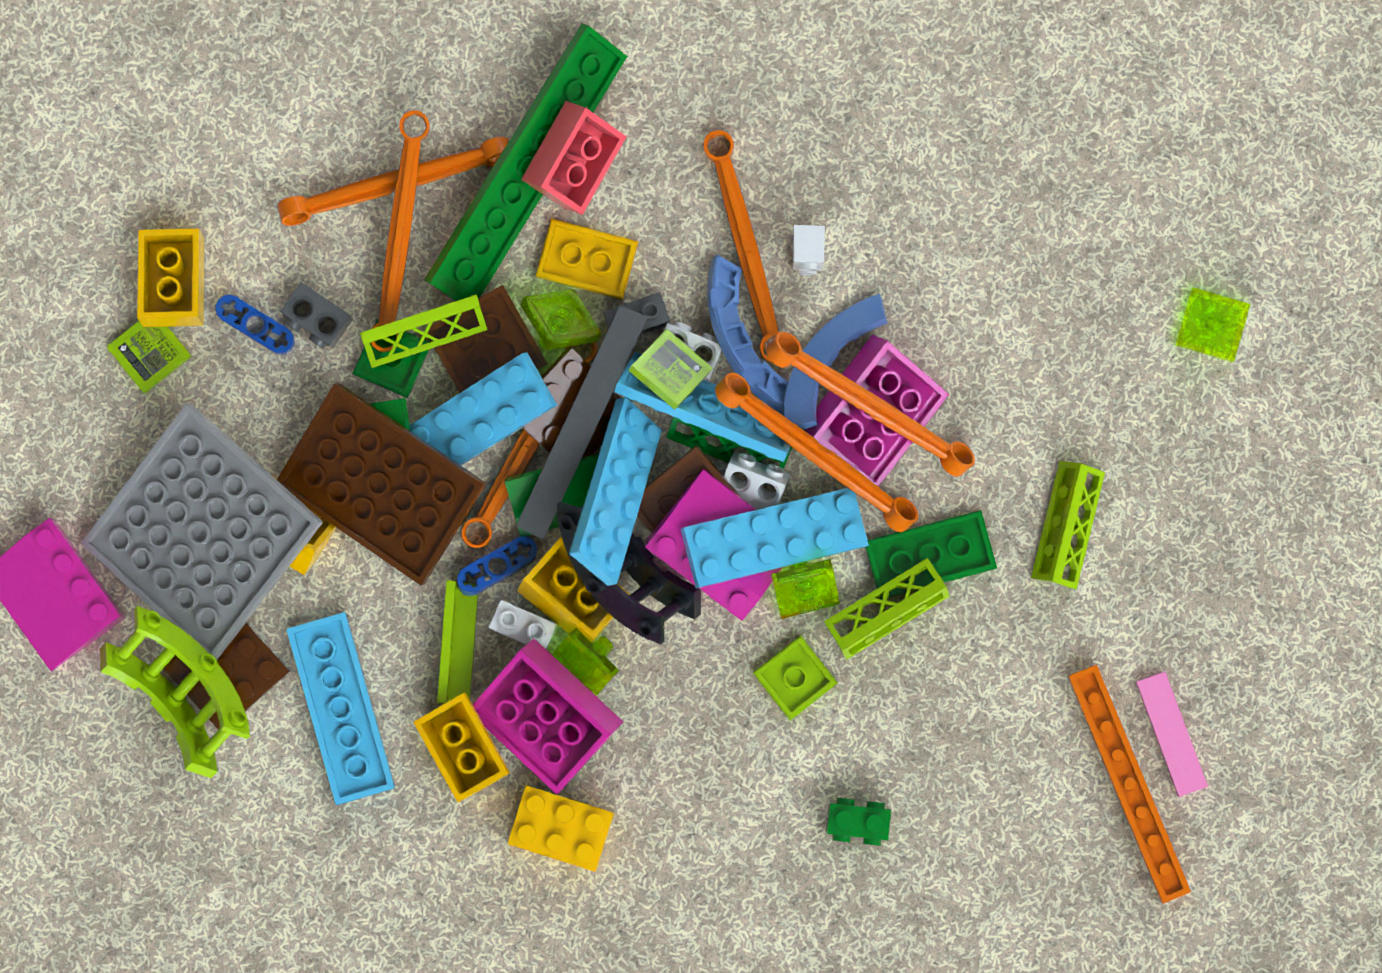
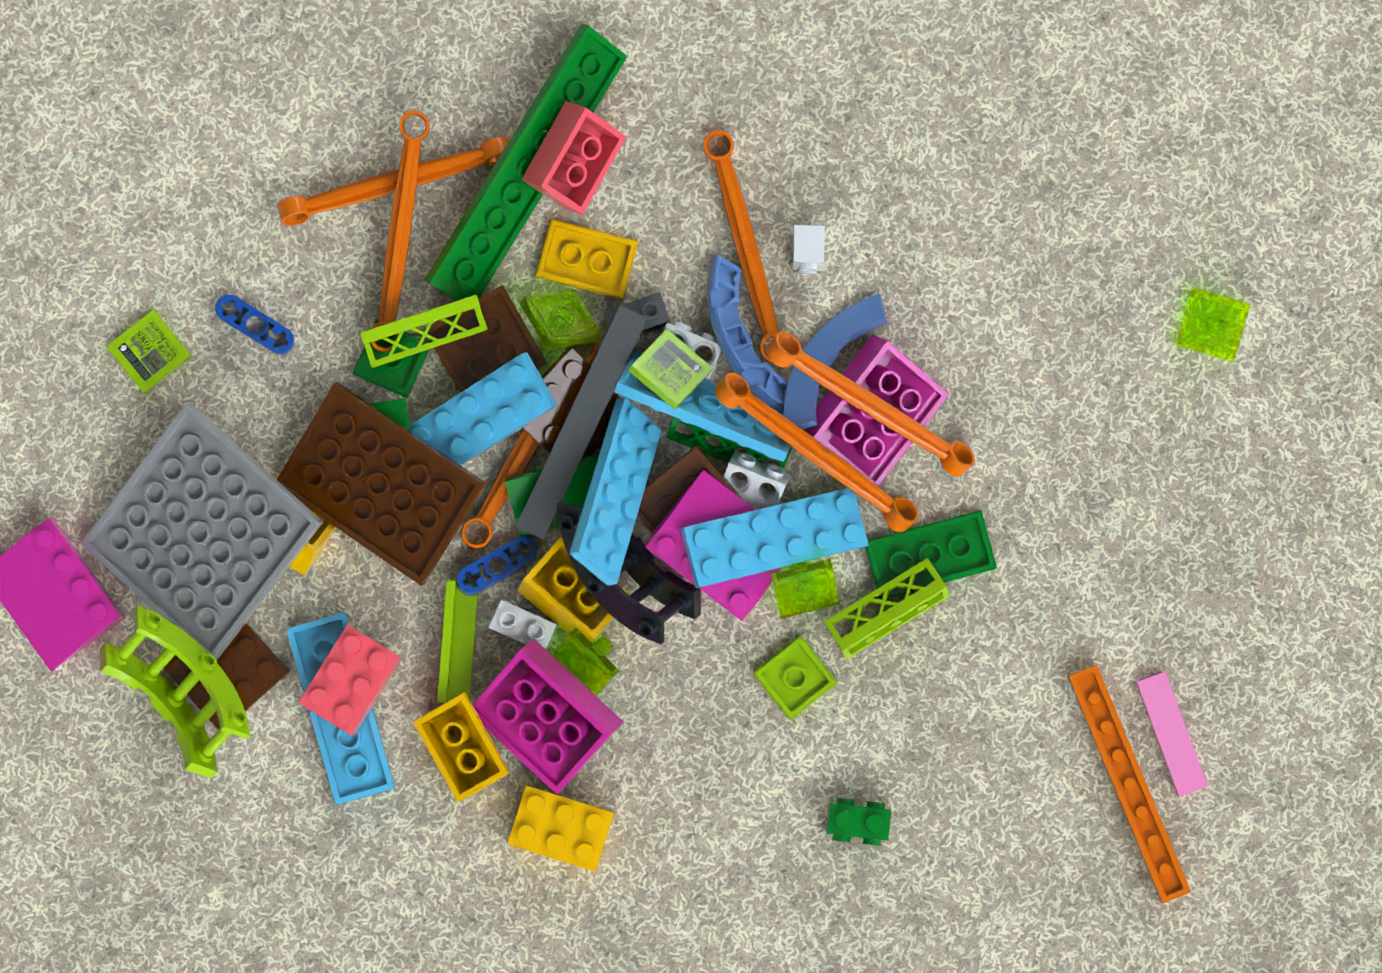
(170, 277): yellow brick -> none
(320, 310): dark grey brick -> none
(350, 680): none -> coral brick
(1063, 522): lime fence -> none

